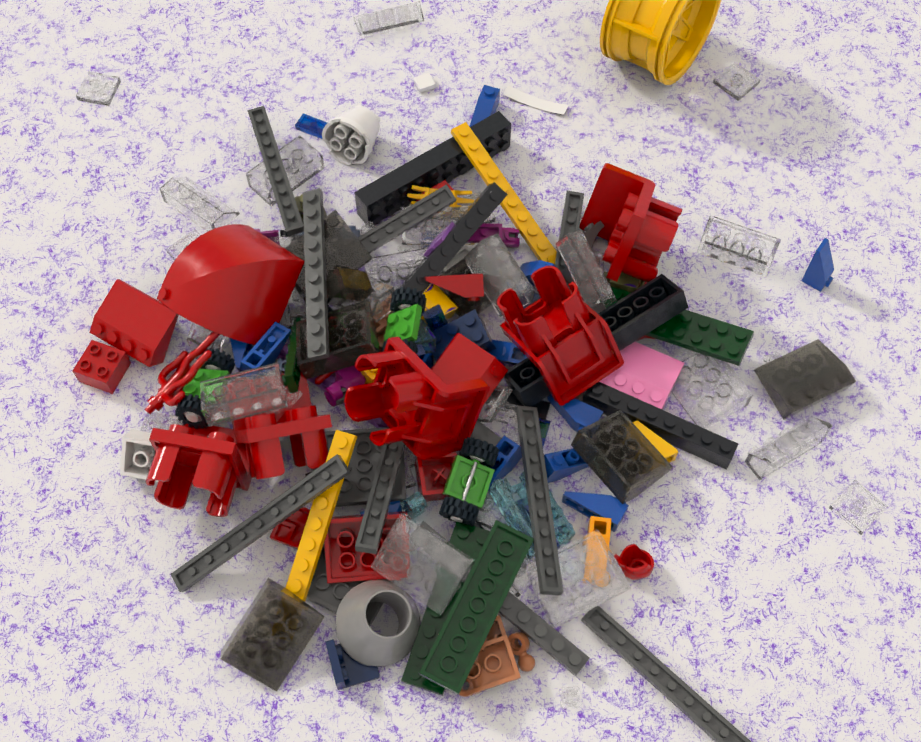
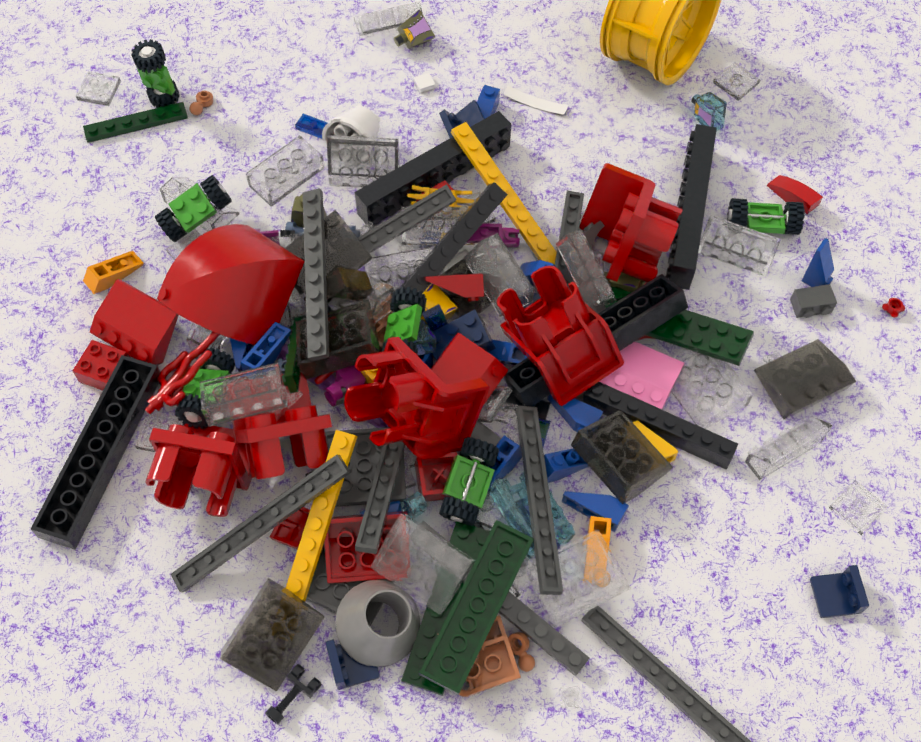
(96, 453): none -> black brick
(104, 274): none -> light orange slope
(135, 122): none -> dark green plate
(136, 454): white brick -> none
(149, 60): none -> plate
(192, 208): none -> plate
(203, 99): none -> nougat plate
(275, 713): none -> black bar
(276, 171): dark grey plate -> none
(360, 159): none -> clear slope
(414, 31): none -> torso
(439, 239): medium lavender piece -> none
(469, 114): none -> dark blue bracket
(635, 562): red hat -> none
(693, 197): none -> black brick
(709, 110): none -> clear light blue torso
(767, 216): none -> plate
(795, 191): none -> red slope
(813, 301): none -> dark grey brick
(840, 593): none -> dark blue bracket
(897, 304): none -> red plate

